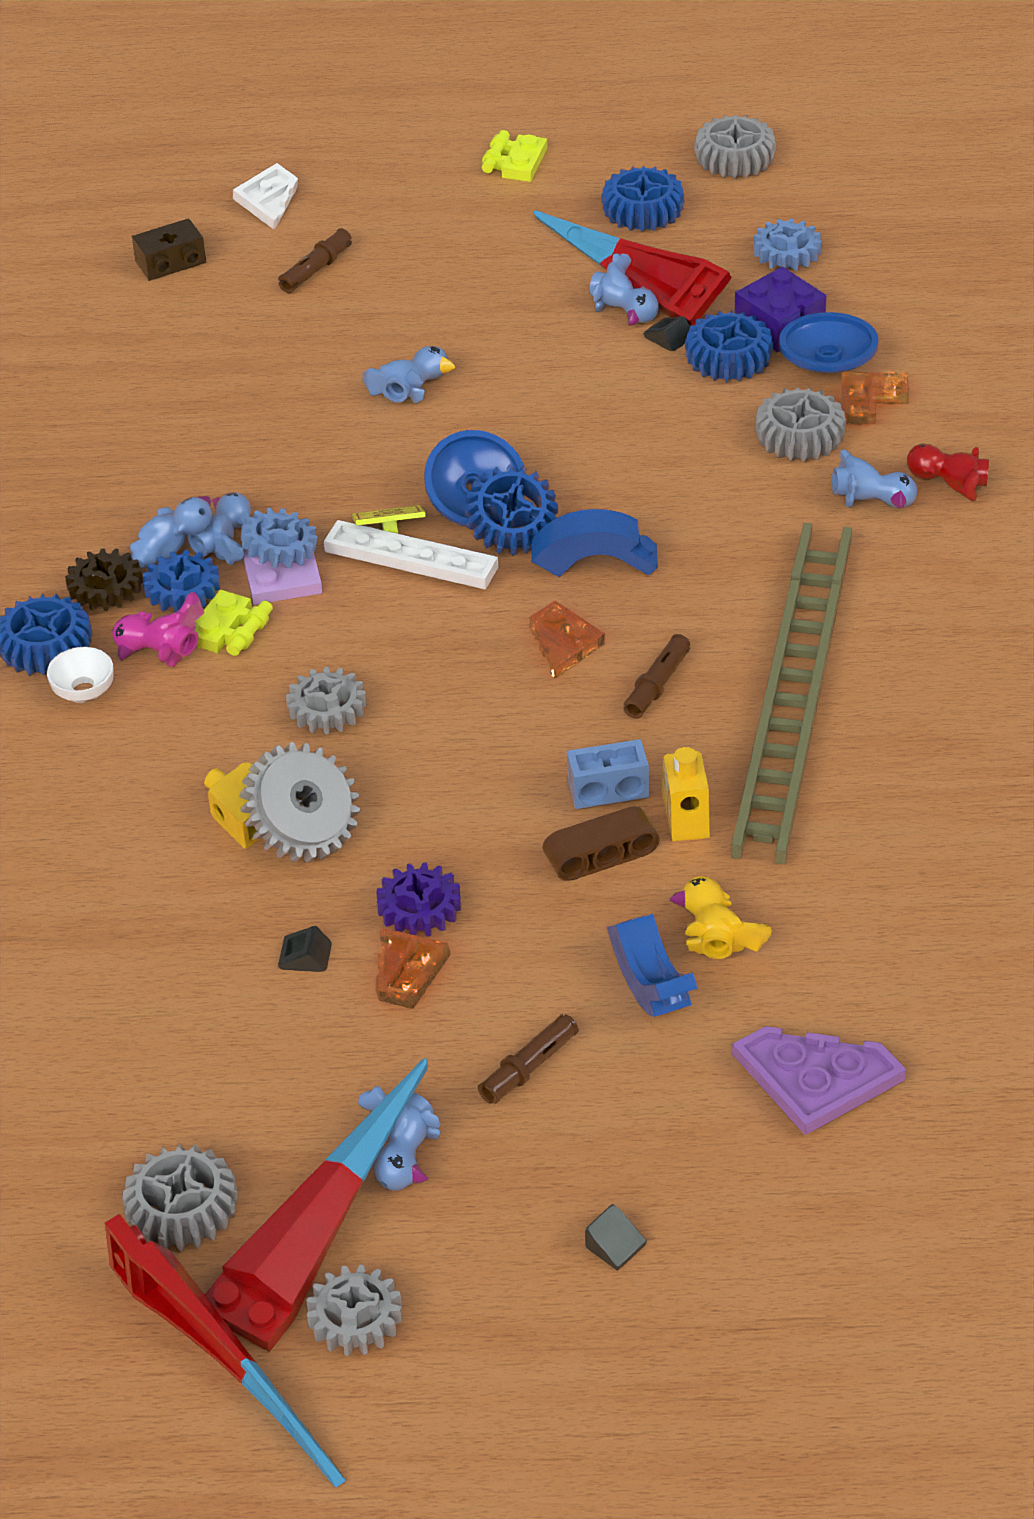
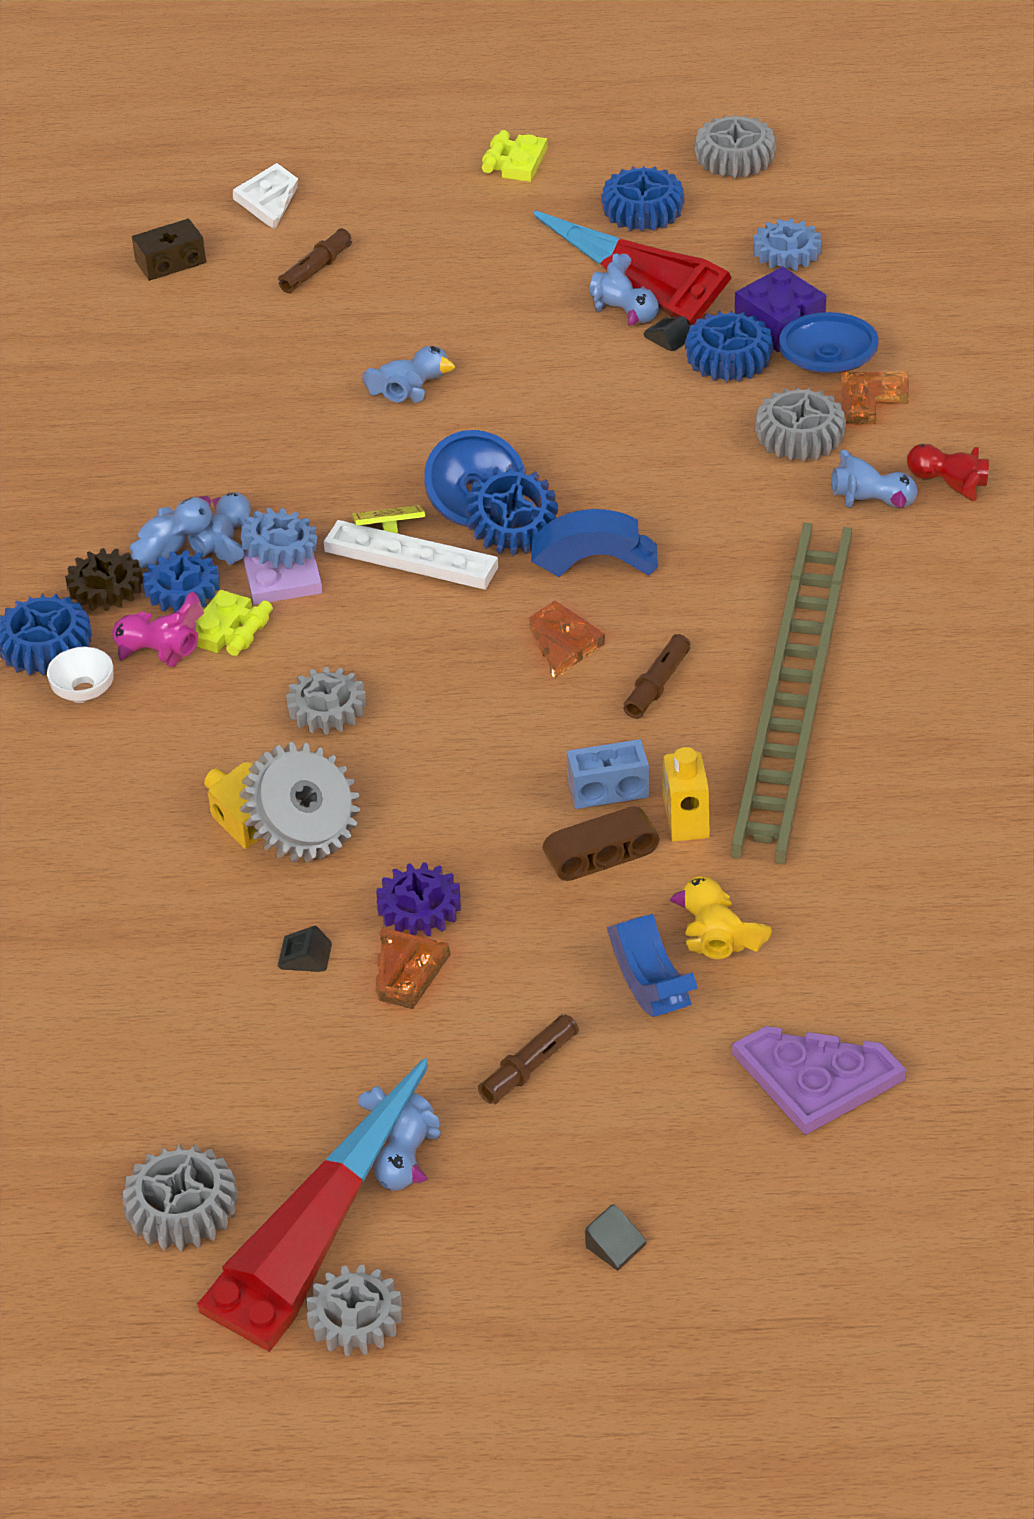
(166, 1288): red plate -> none

